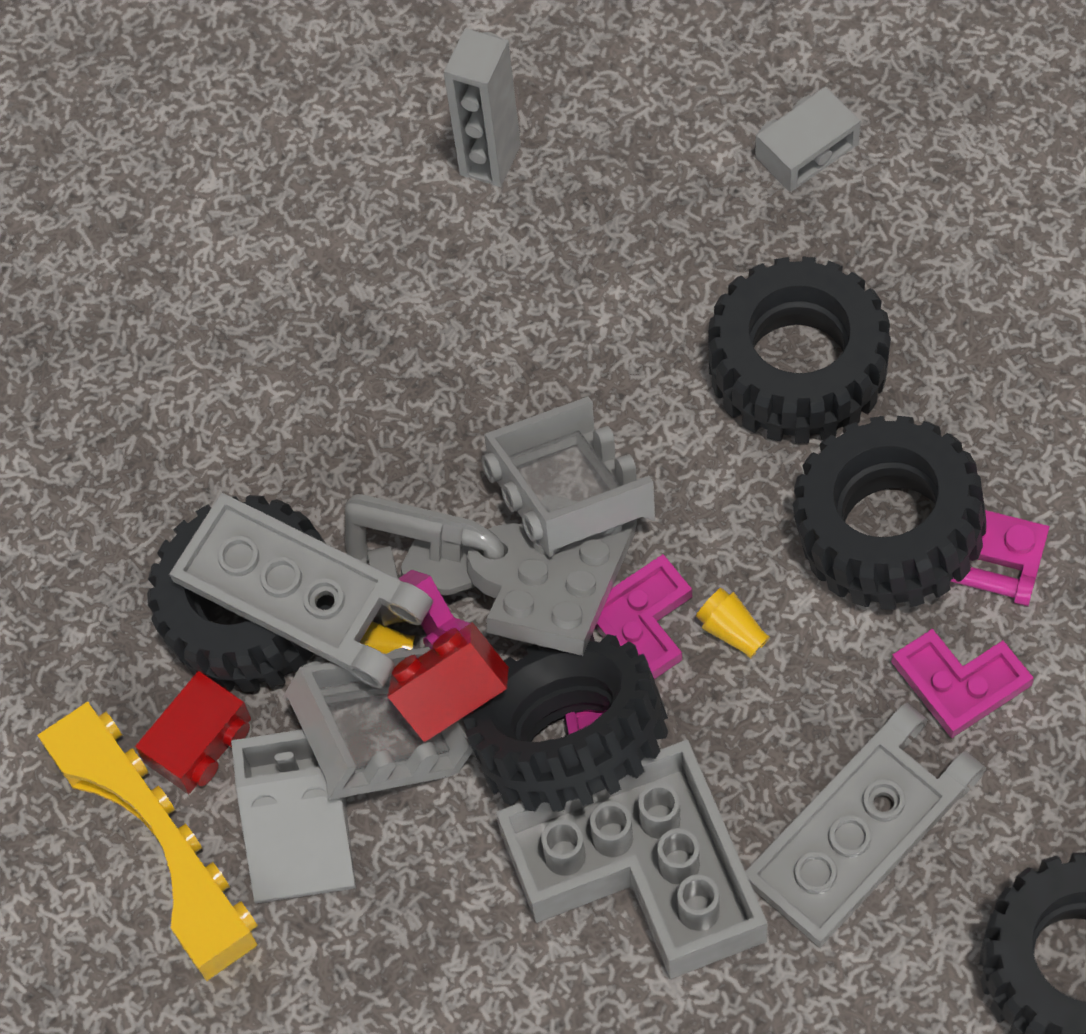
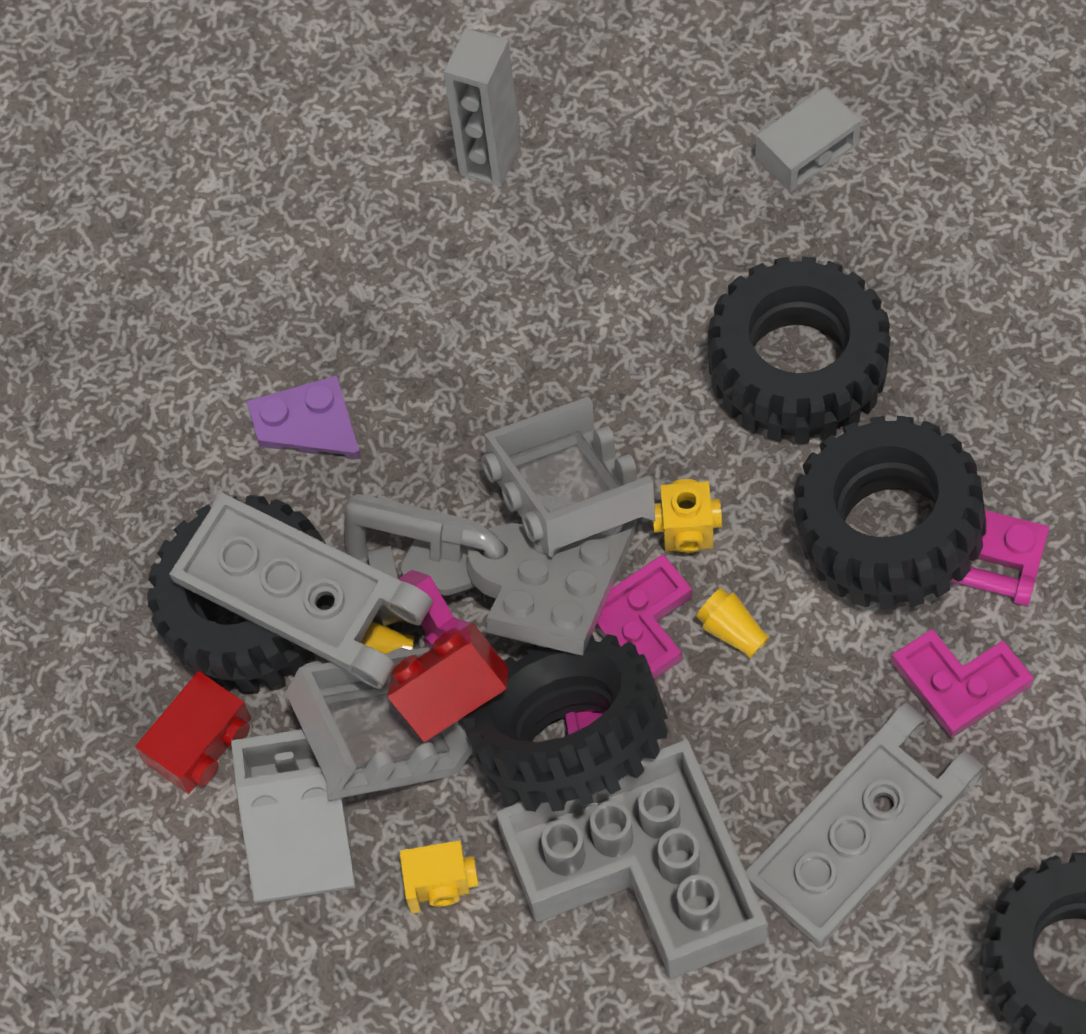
(202, 916): yellow arch -> none
(305, 419): none -> medium lavender wing
(437, 874): none -> yellow brick
(687, 515): none -> yellow brick

